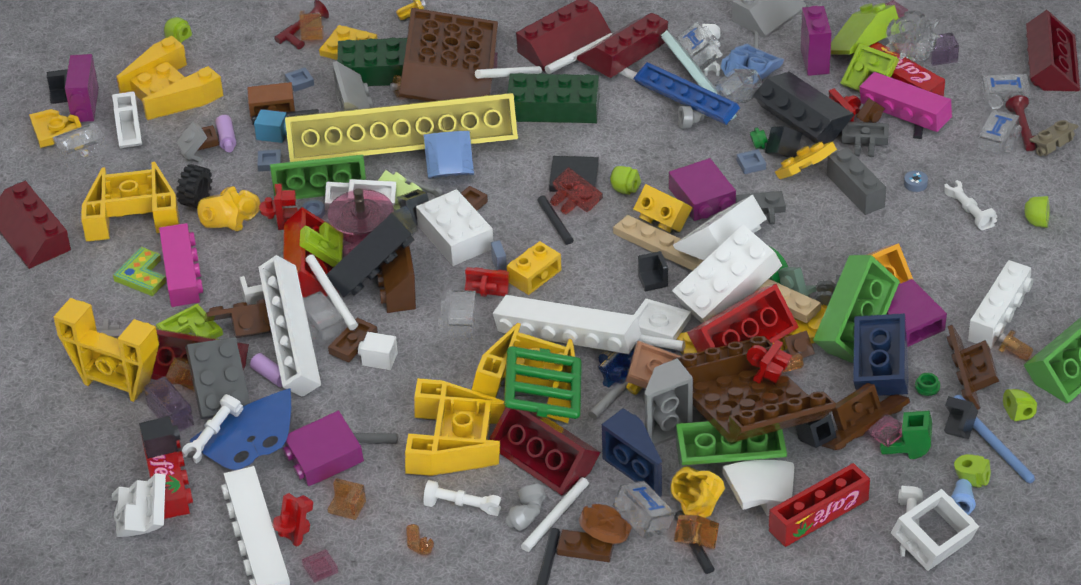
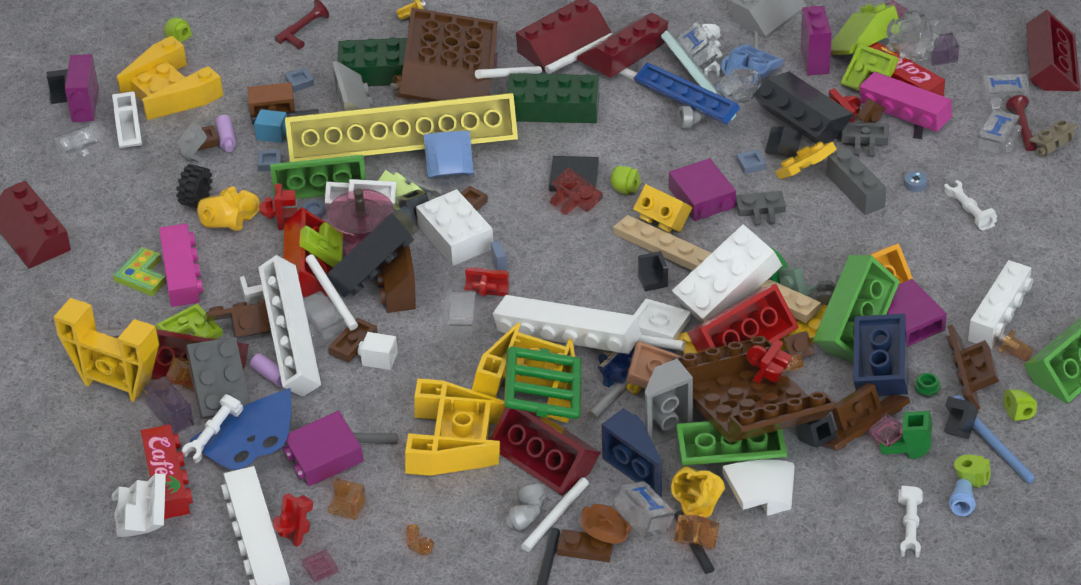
(50, 124): yellow plate -> none
(127, 195): yellow wedge -> none
(159, 436): black brick -> none
(311, 26): clear orange panel -> none
(342, 33): yellow plate -> none
(488, 504): white piece -> none
(534, 267): yellow brick -> none
(555, 220): black bar -> none
(720, 227): white slope -> none
(758, 138): green plate -> none
(819, 504): red brick -> none
(927, 551): white window -> none
(1038, 211): lime piece -> none

